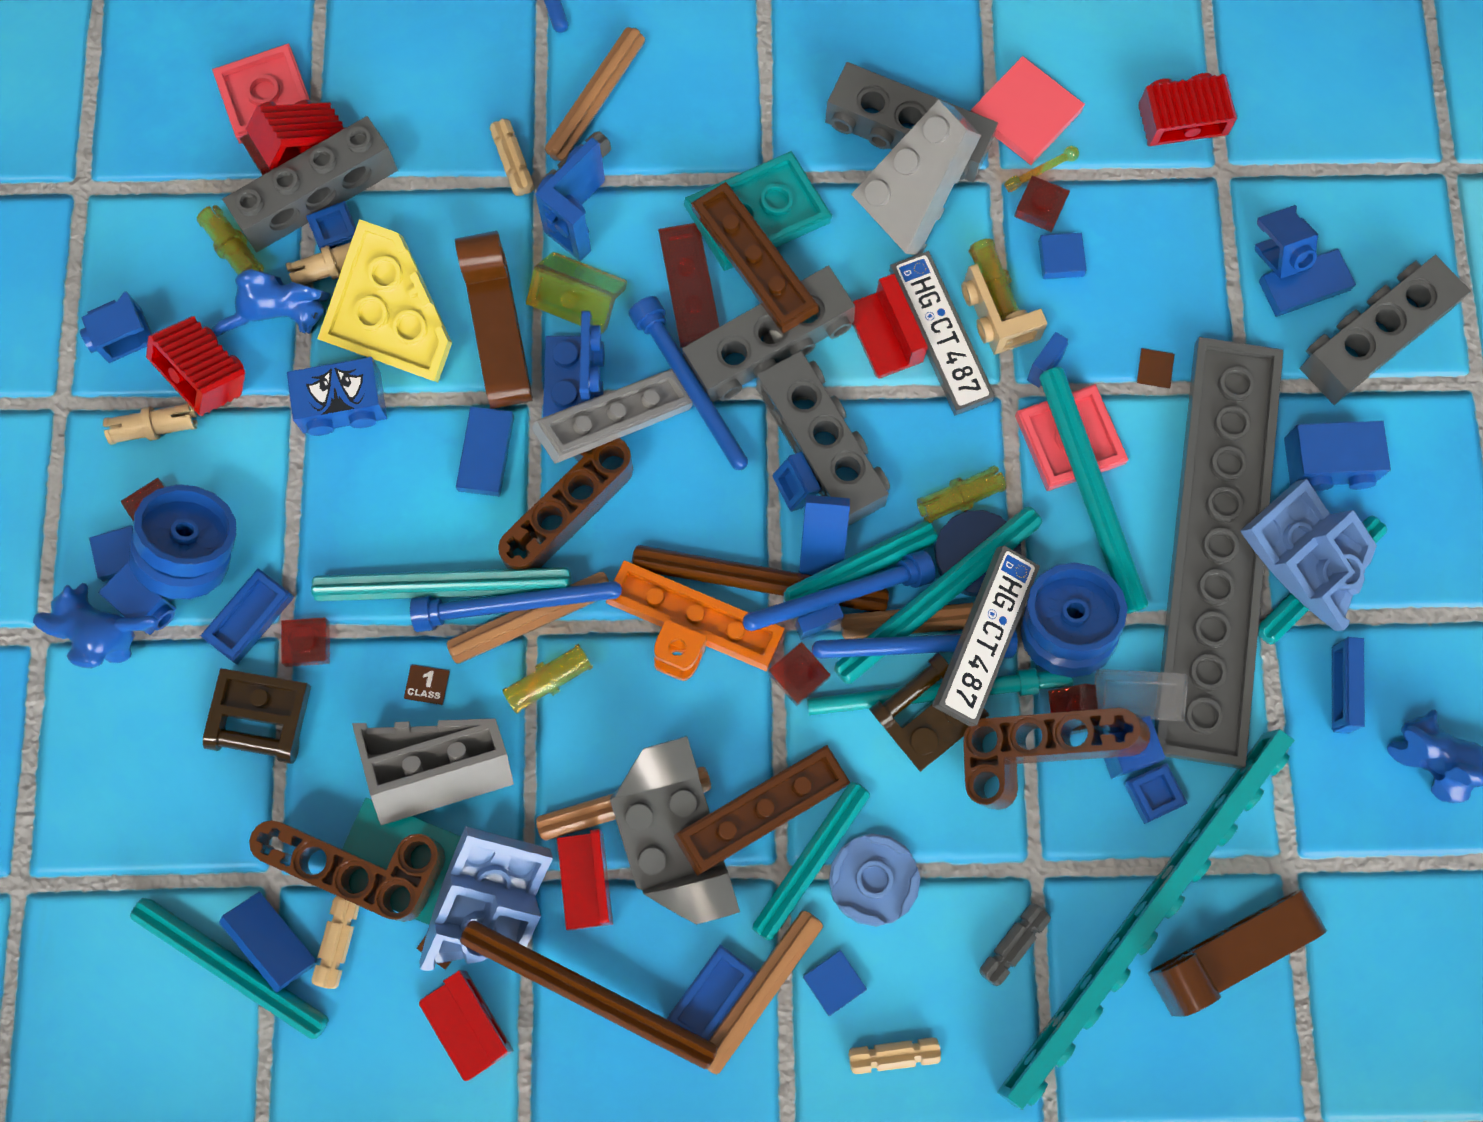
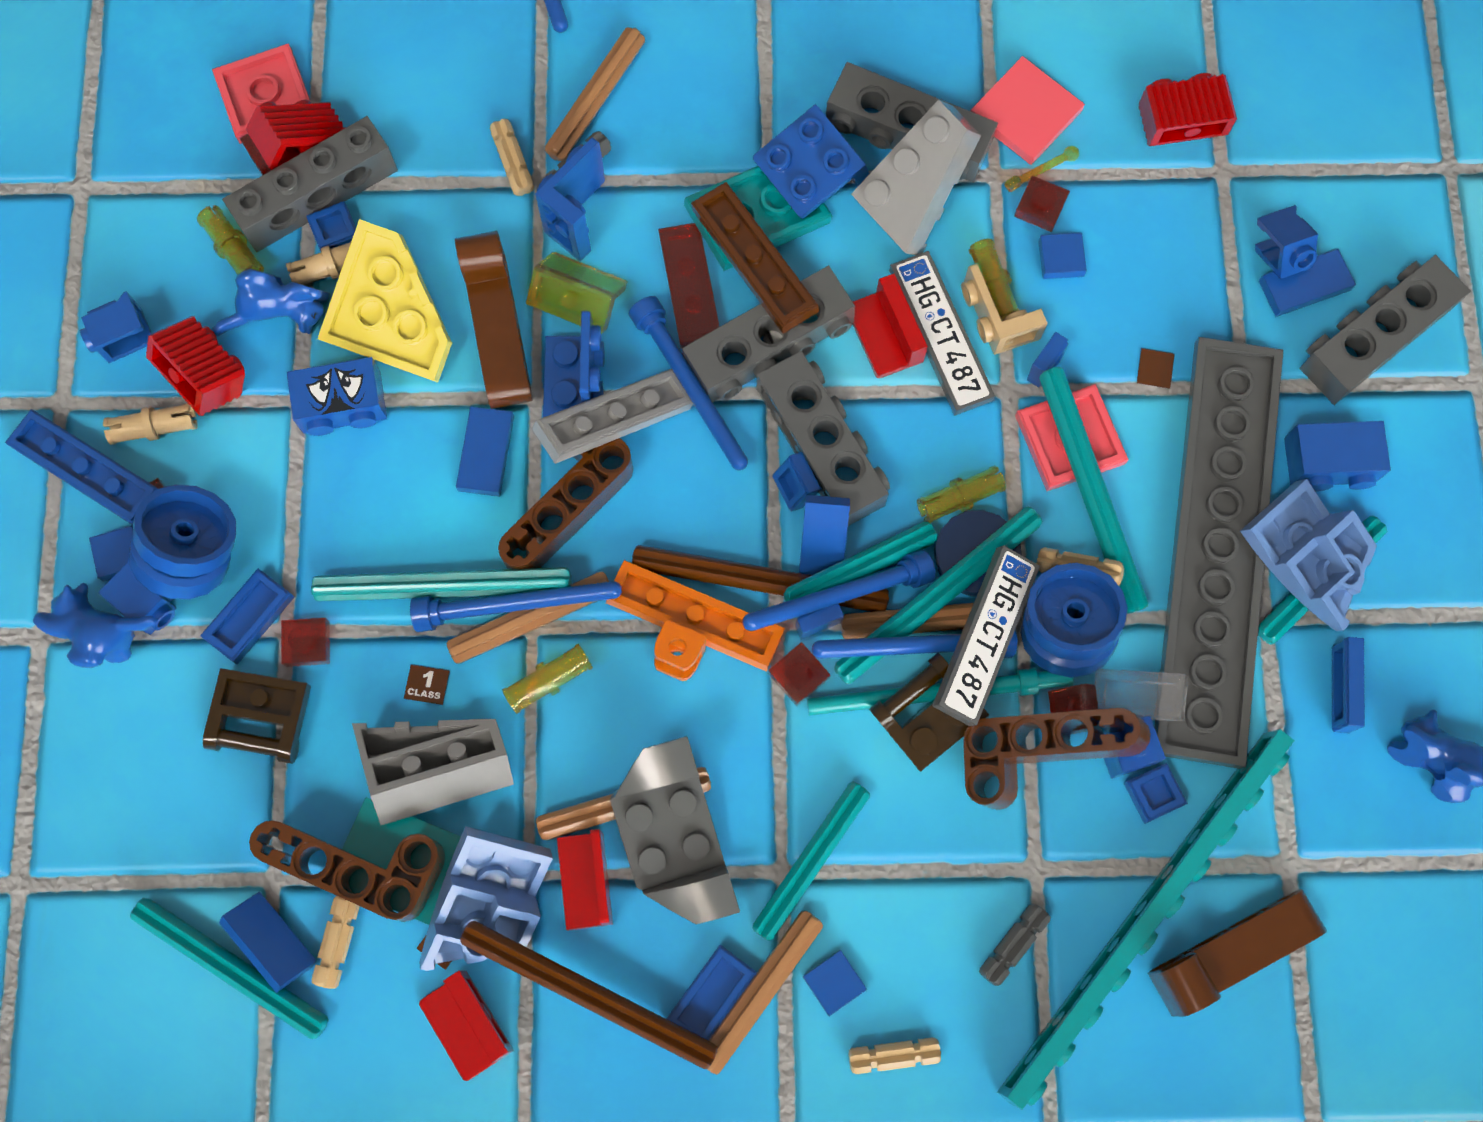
(80, 465): none -> blue tile
(761, 810): reddish brown tile -> none
(810, 162): none -> blue bracket
(874, 880): medium blue tile -> none
(1051, 557): none -> tan axle

